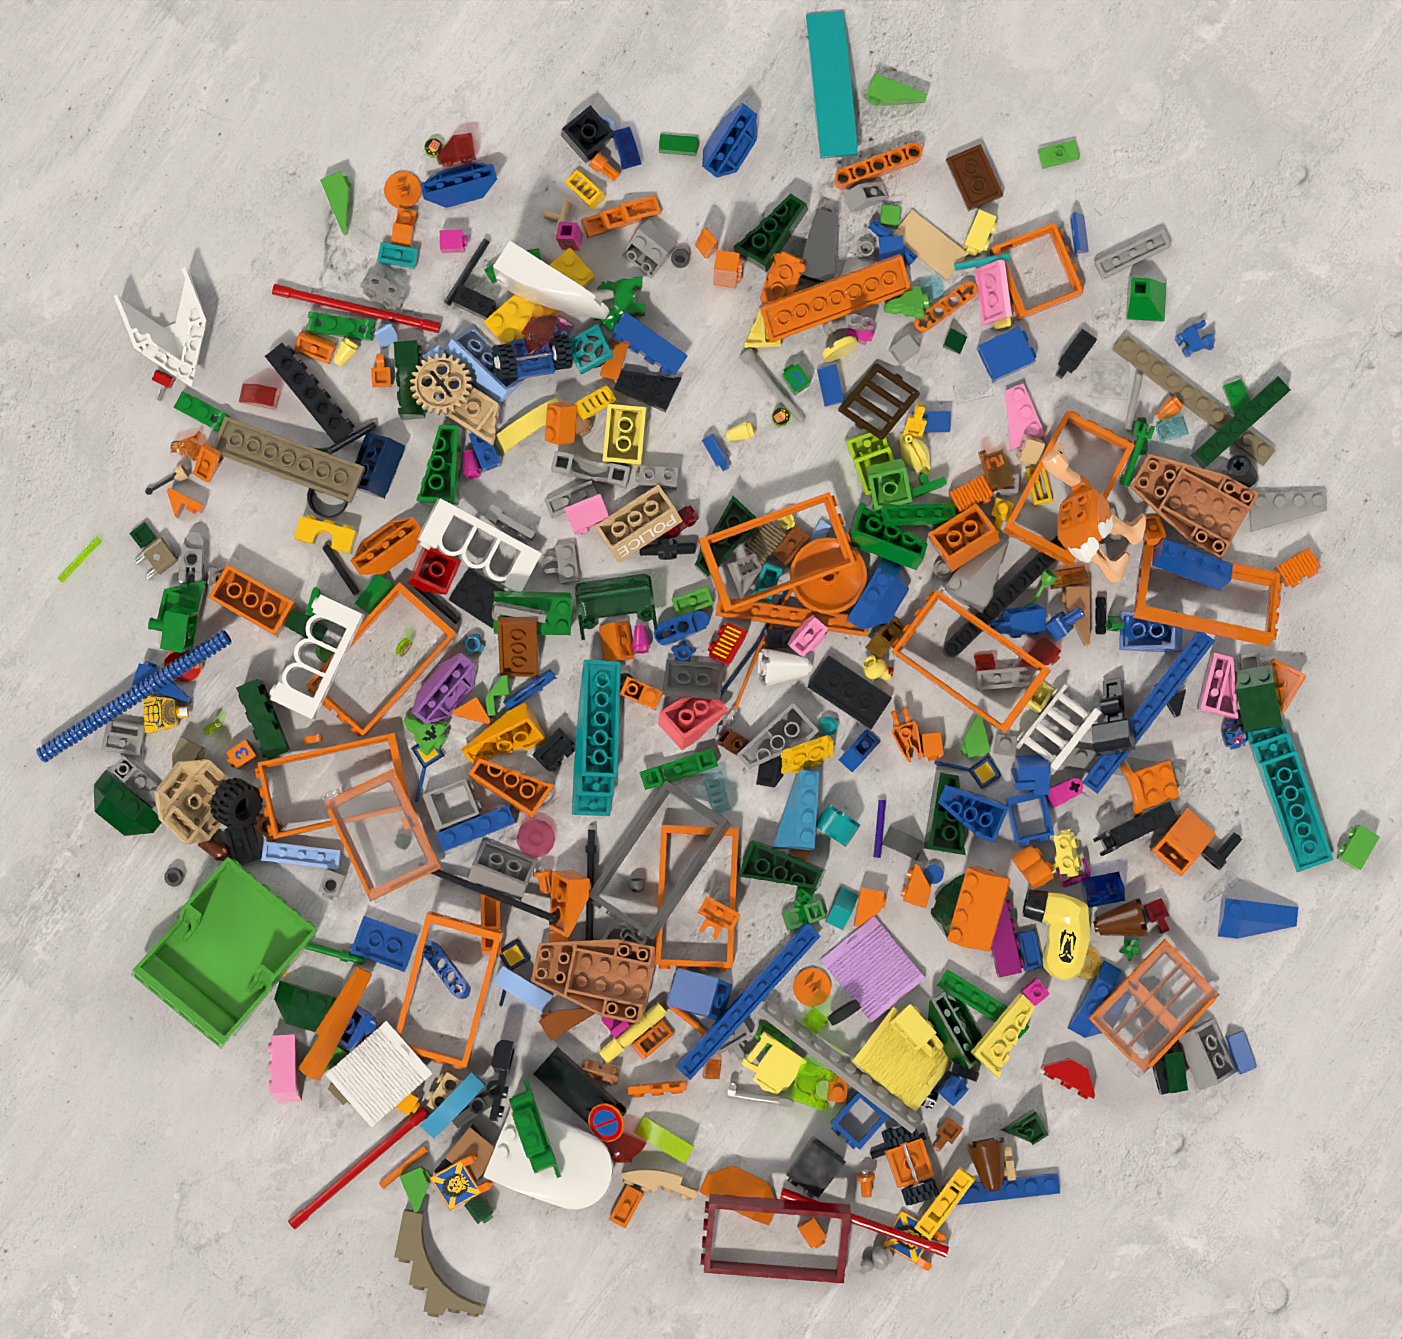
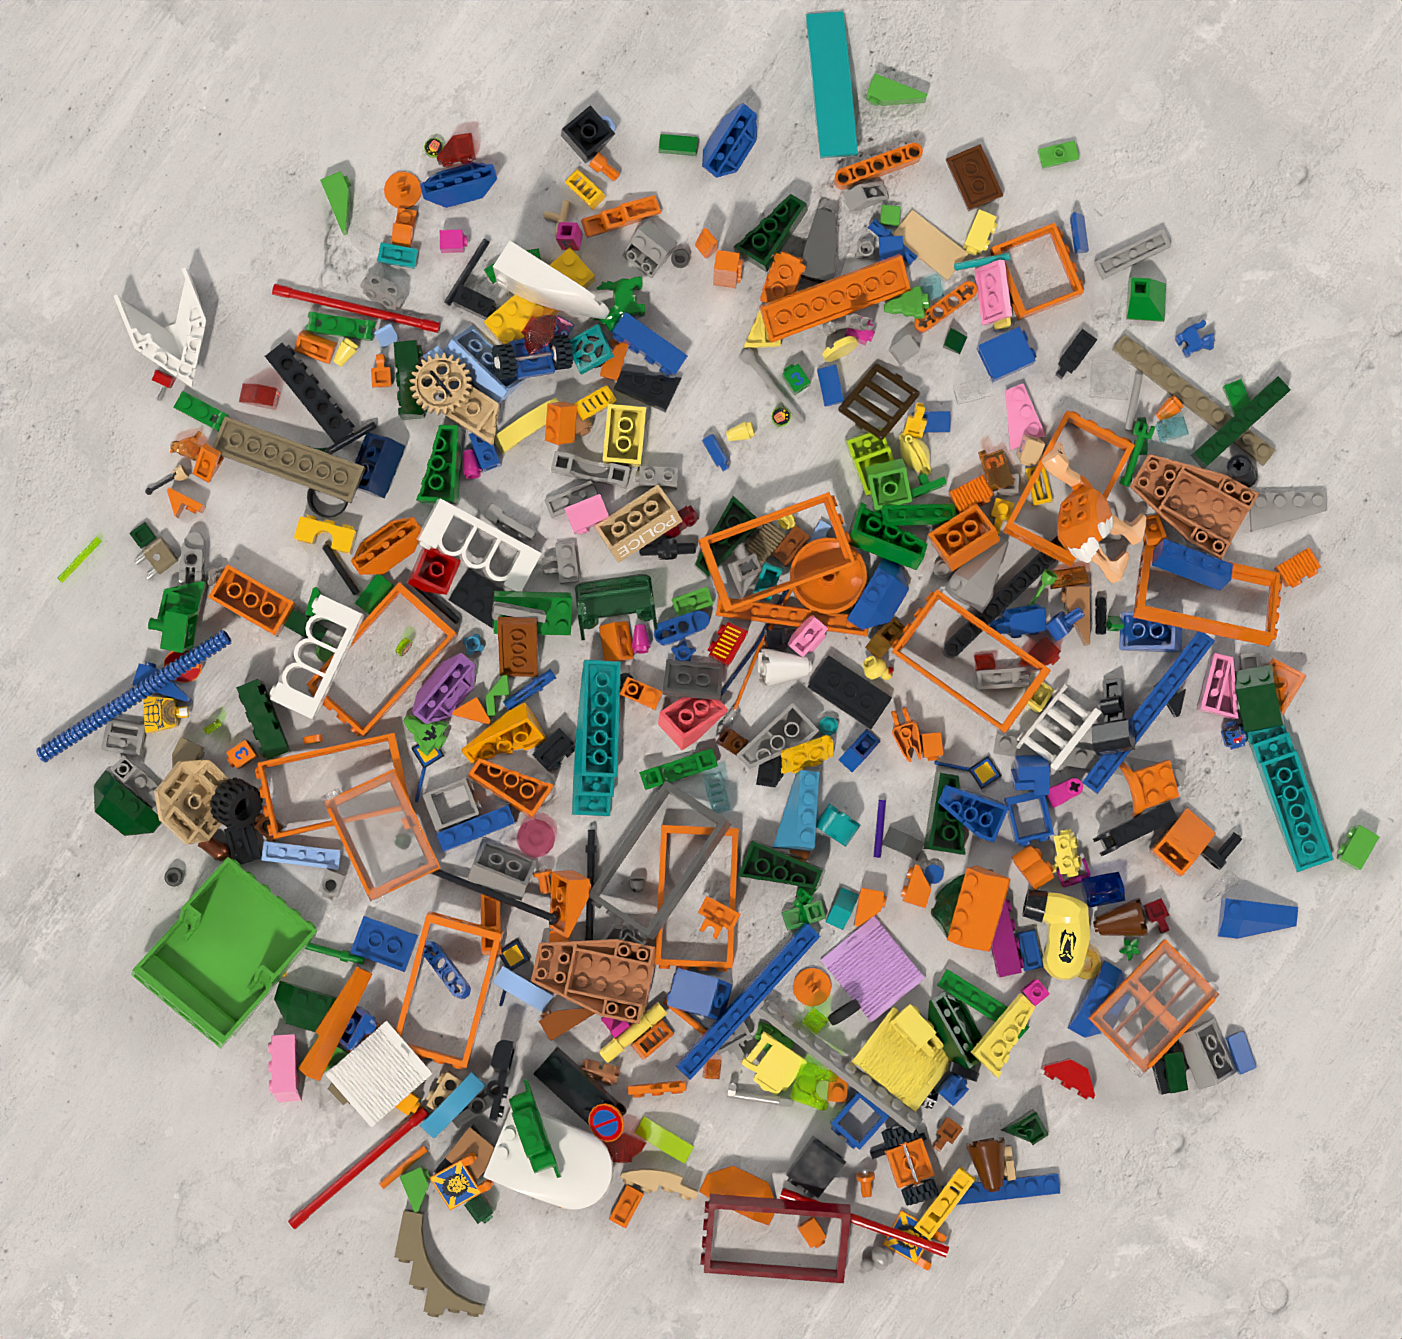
(626, 148): clear blue slope -> none
(975, 739): bright green slope -> none

